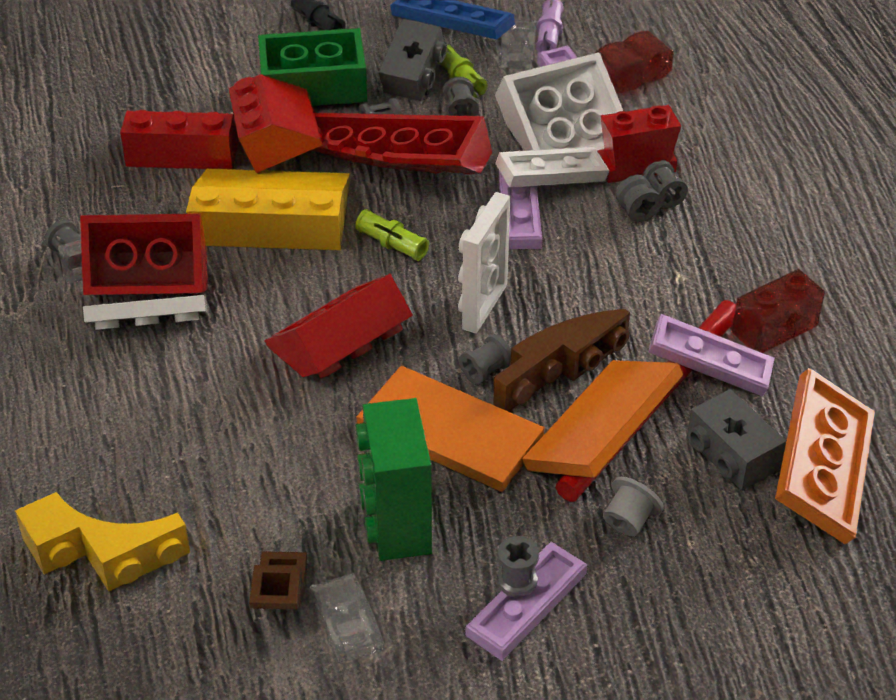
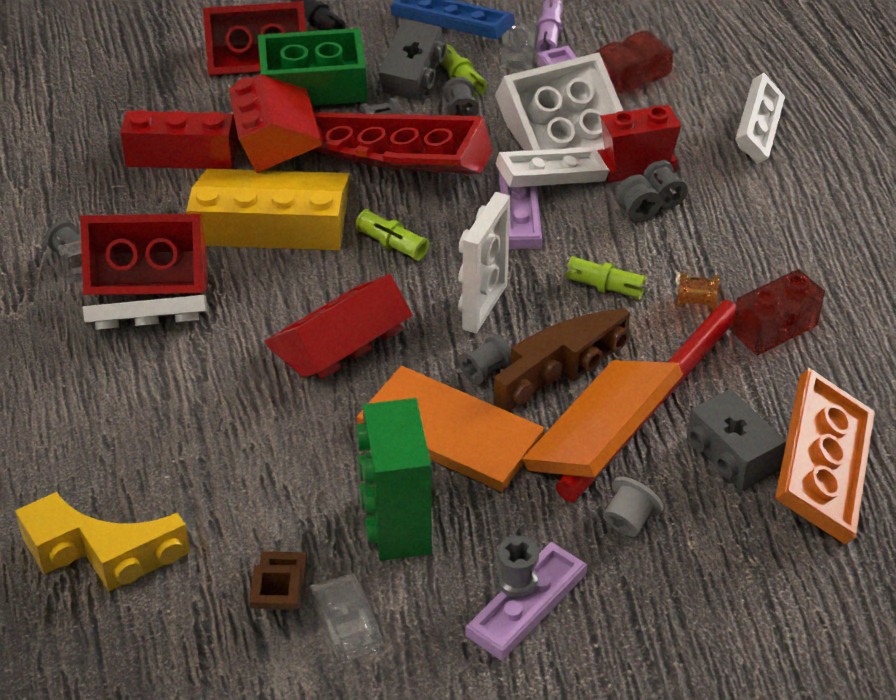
(234, 33): none -> red slope
(606, 277): none -> lime pin
(698, 290): none -> clear orange bush
(711, 355): lavender tile -> none
(760, 119): none -> white plate

